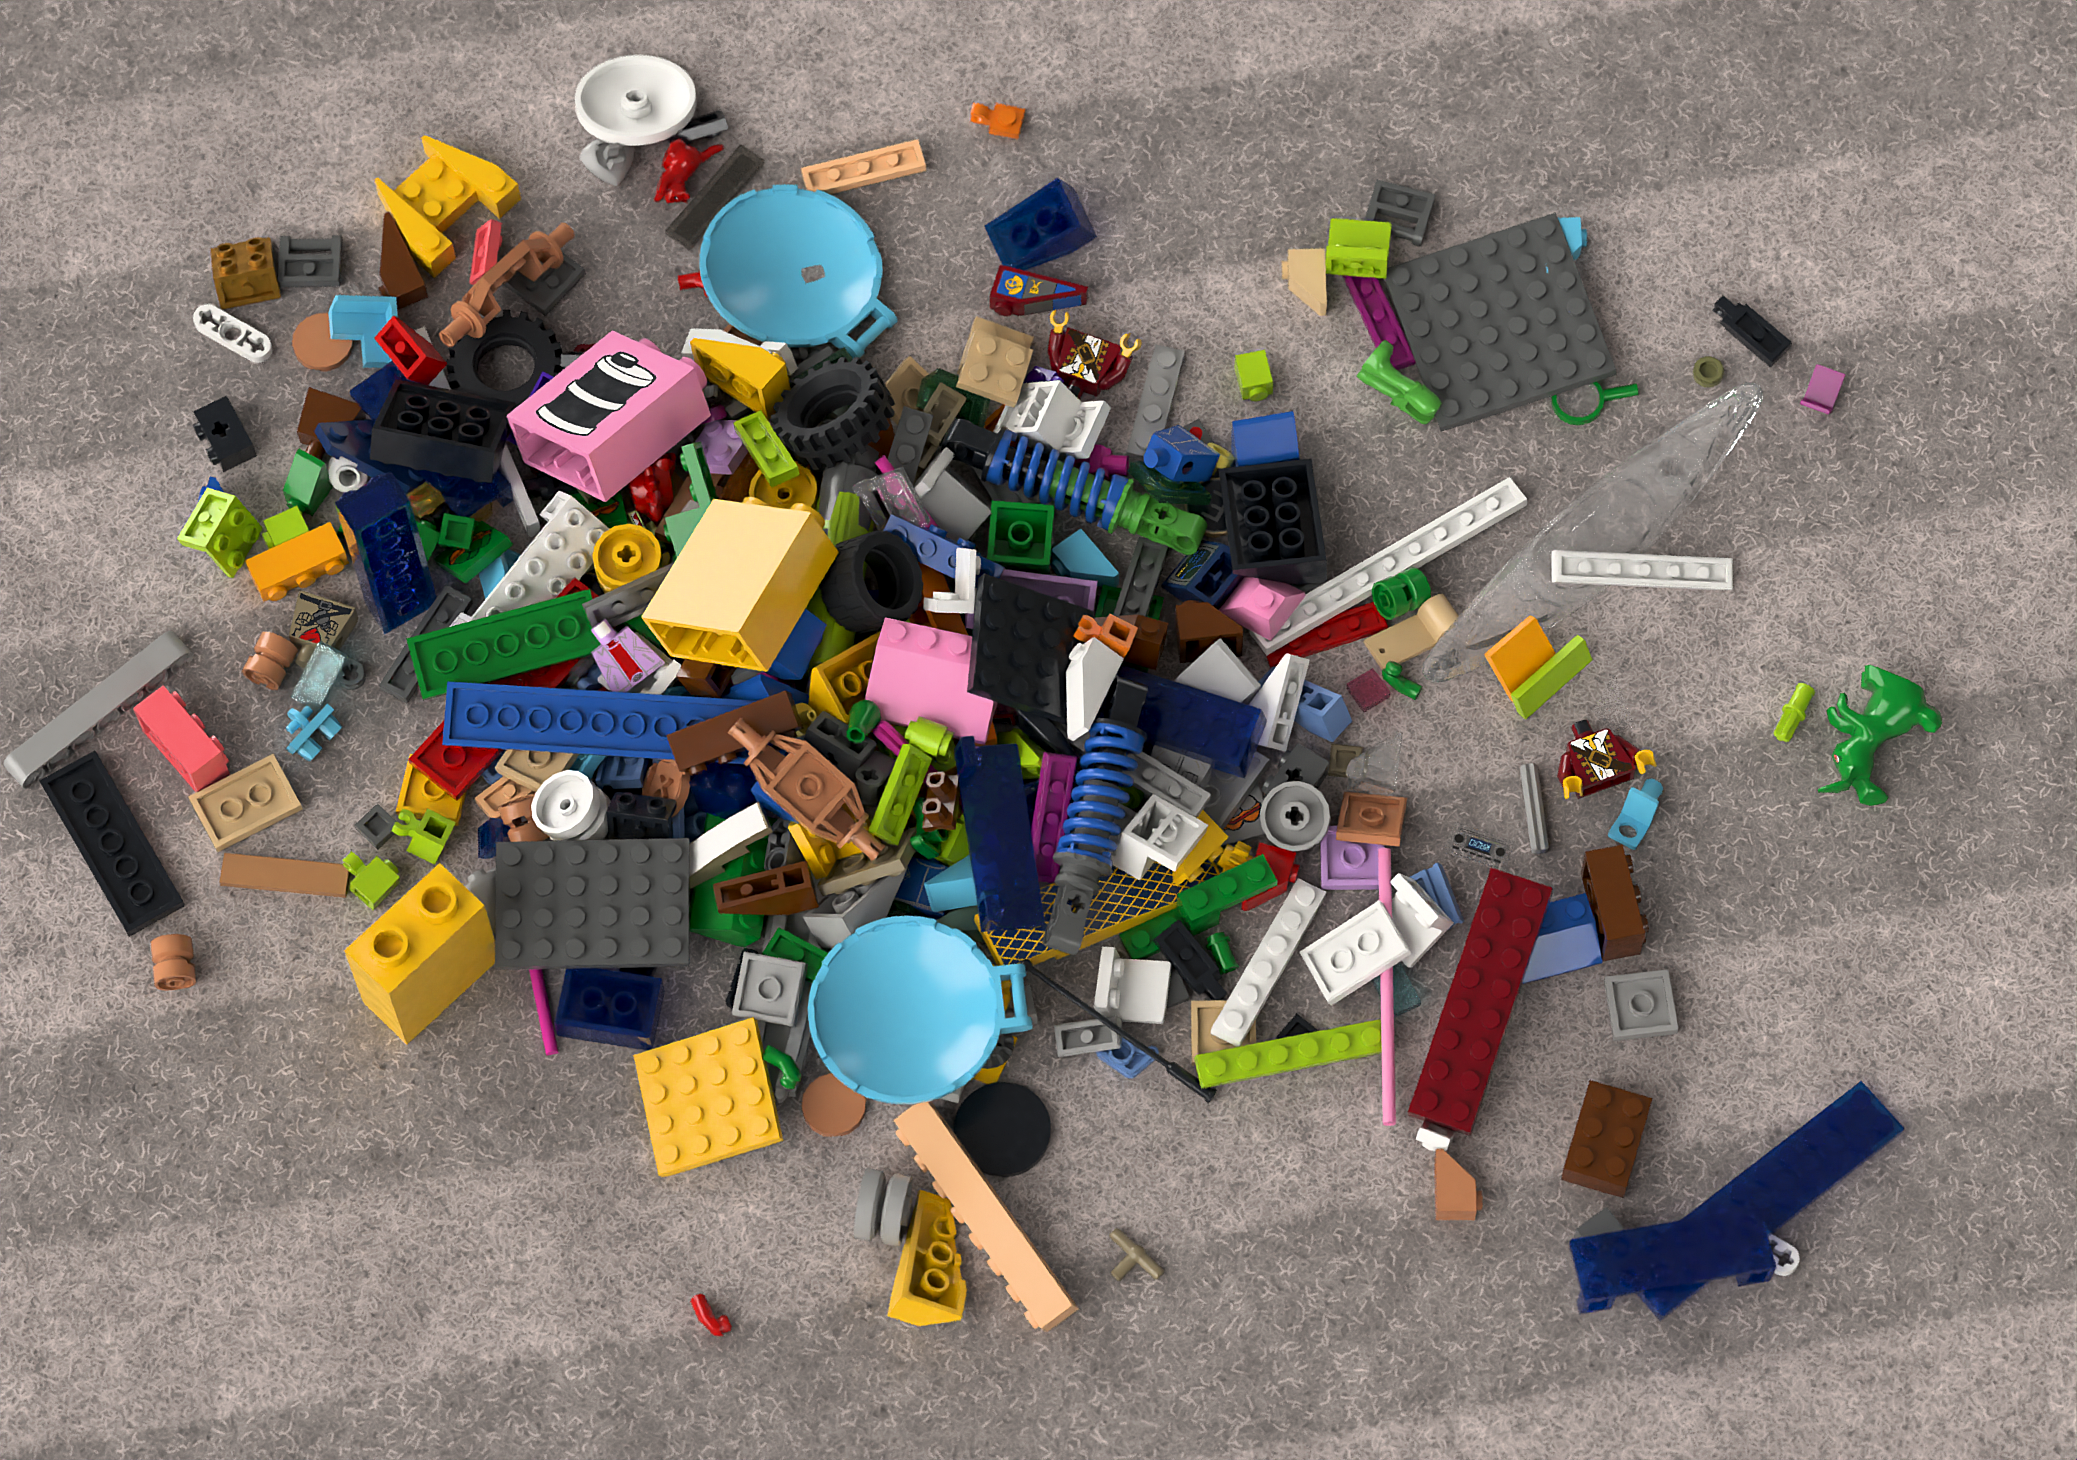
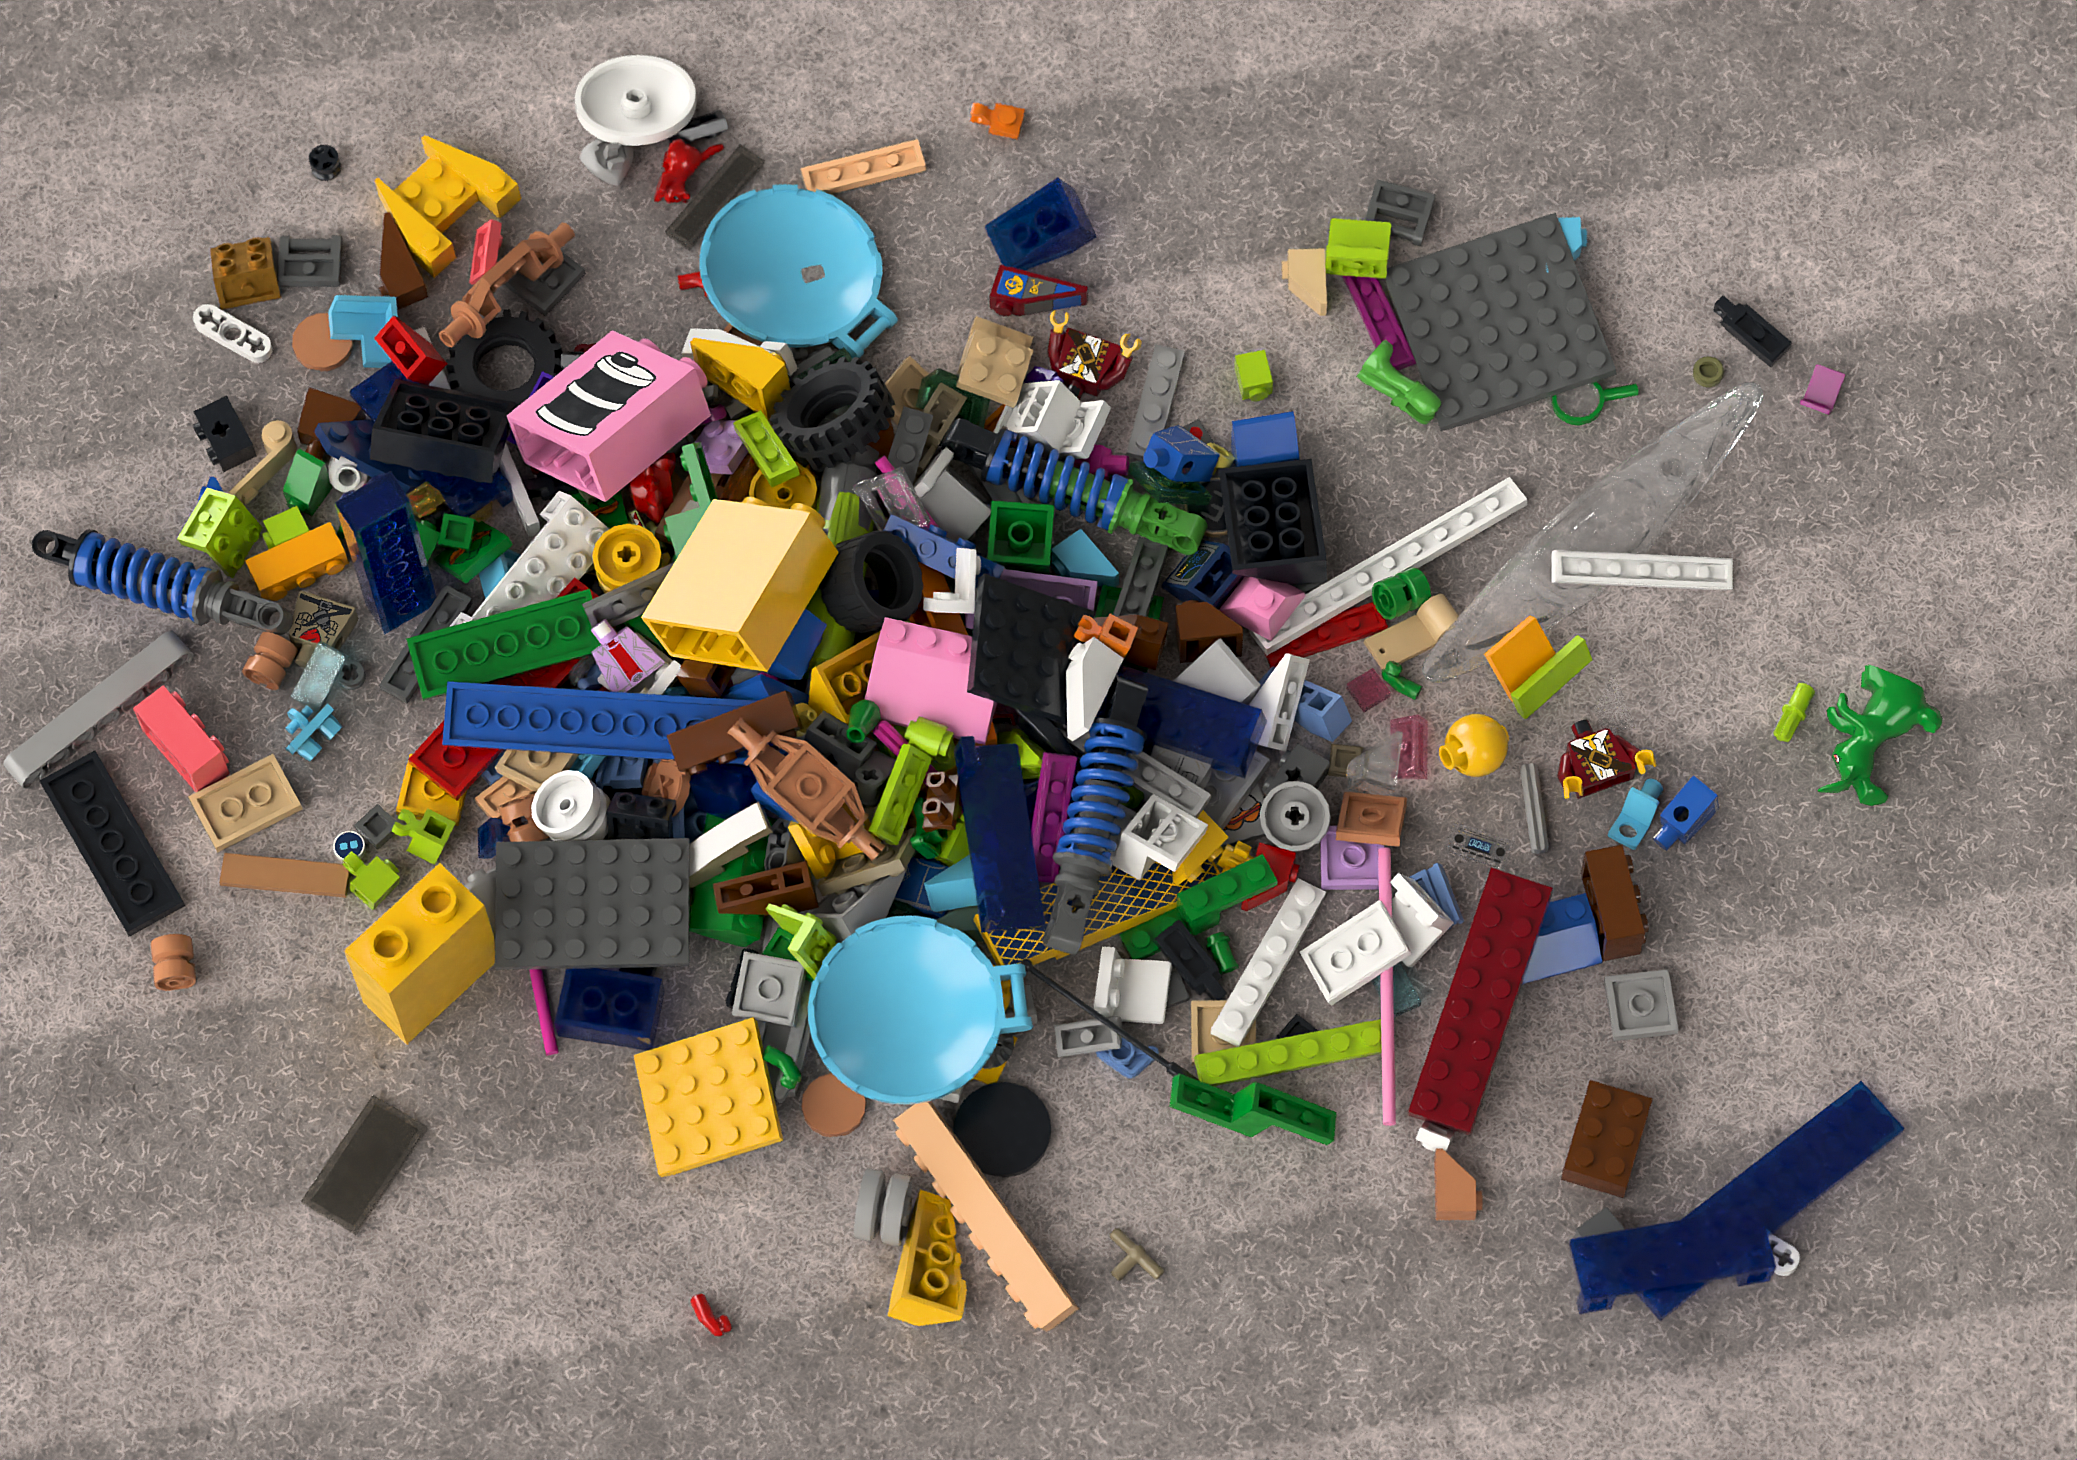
(158, 581): none -> piece
(280, 450): none -> tan door
(321, 156): none -> black wheel
(348, 842): none -> dark blue tile
(364, 1165): none -> clear smoke tile
(810, 939): none -> lime bracket
(1253, 1109): none -> green bracket
(1413, 746): none -> clear pink slope
(1475, 745): none -> yellow brick
(1701, 805): none -> blue torso

